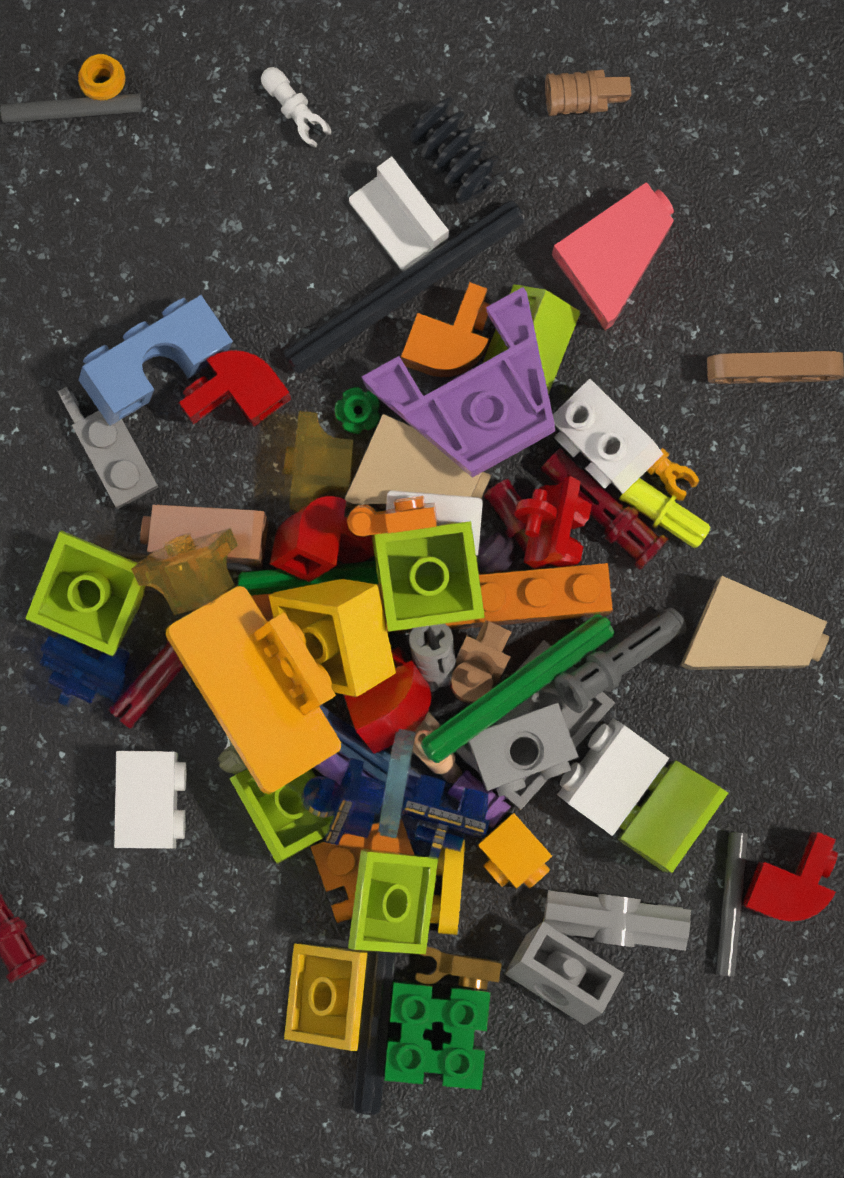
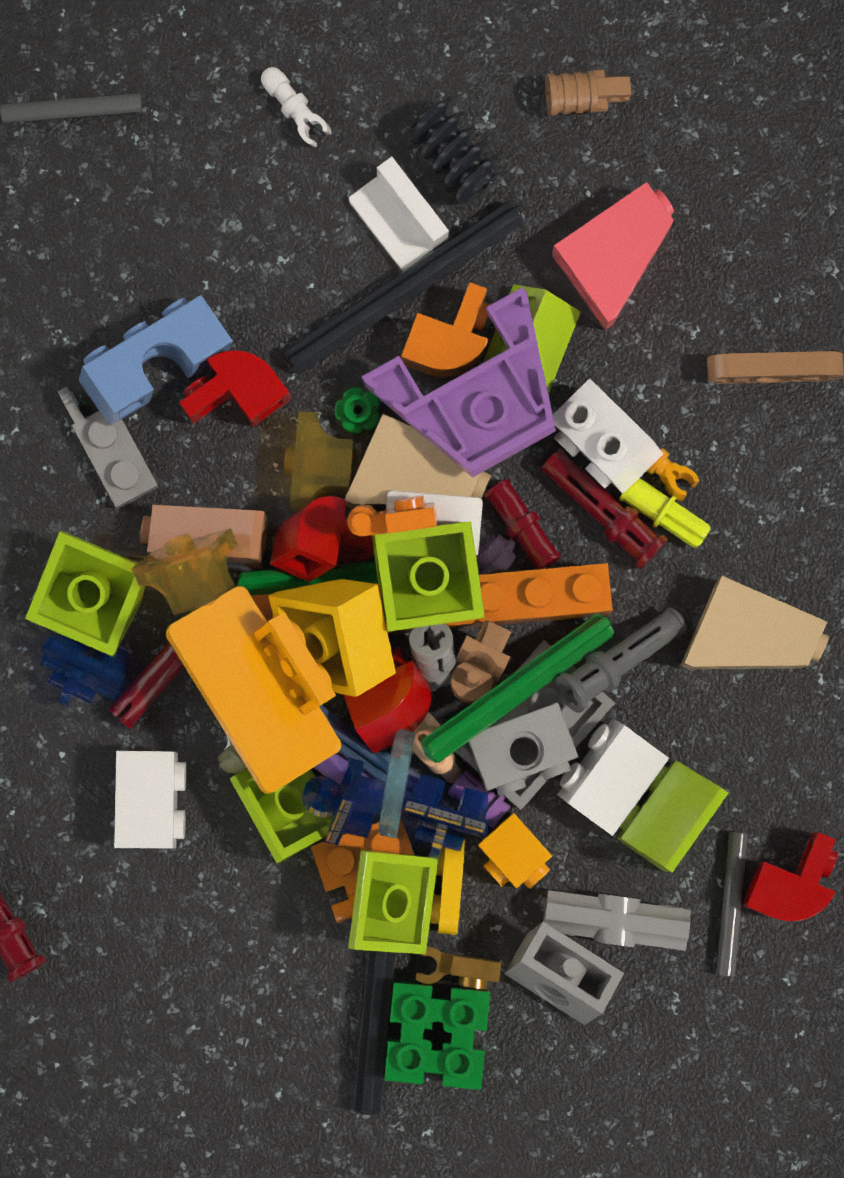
(99, 66): light orange plate -> none
(326, 996): yellow slope -> none
(549, 523): red hips -> none

